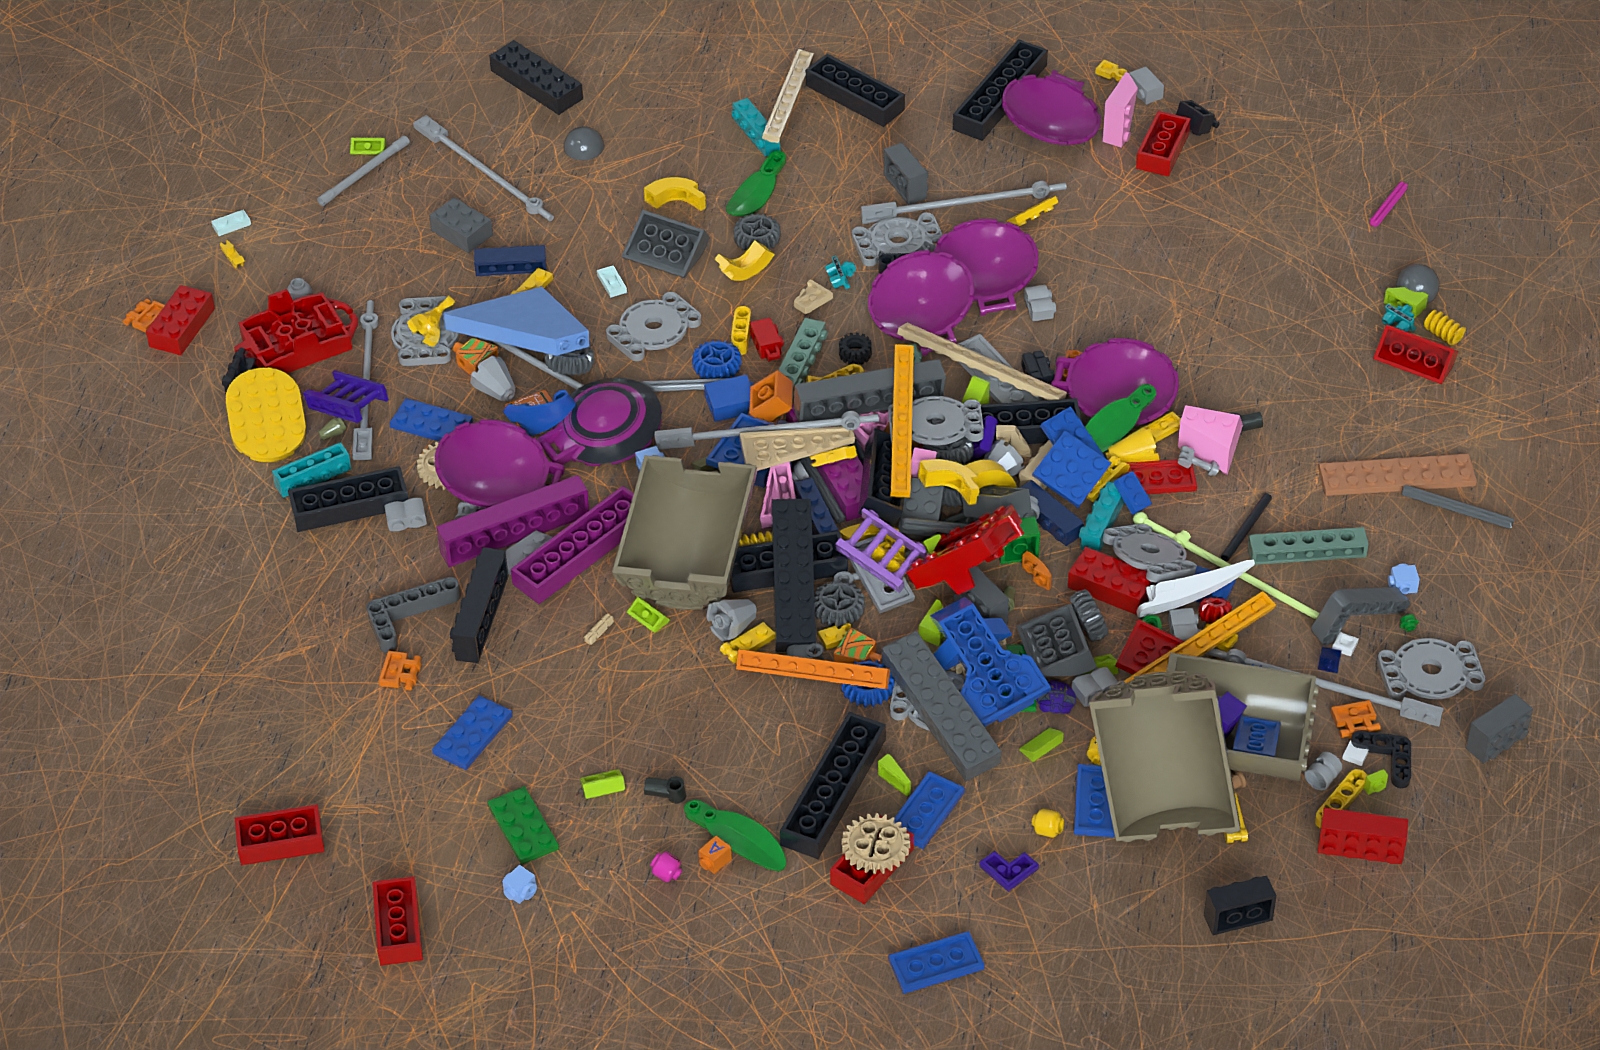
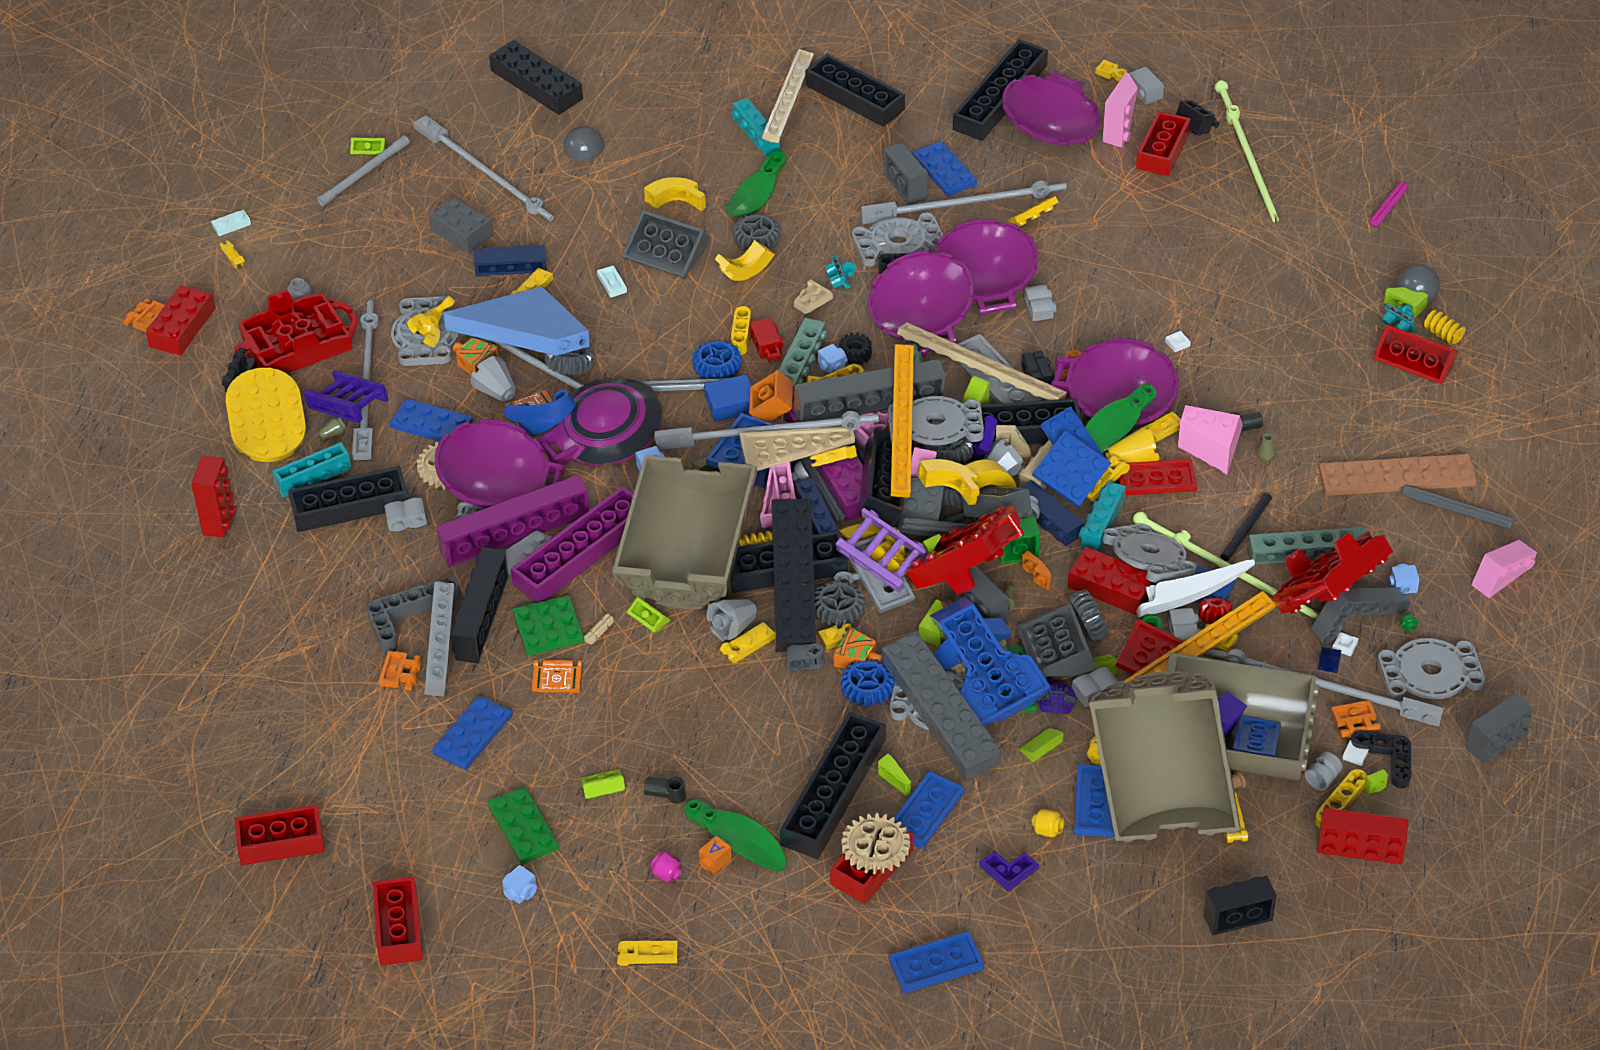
(213, 496): none -> red brick
(439, 639): none -> light grey brick
(548, 625): none -> green plate
(557, 676): none -> orange piece
(640, 337): light grey piece -> none
(647, 952): none -> yellow plate
(813, 669): orange plate -> none
(831, 359): none -> light blue brick
(945, 168): none -> blue plate
(1132, 492): blue bracket -> none
(1177, 341): none -> white tile
(1187, 458): light grey hinge -> none
(1232, 117): none -> yellowish green bar
(1266, 448): none -> olive cone
(1330, 572): none -> red piece
(1503, 566): none -> bright pink wedge

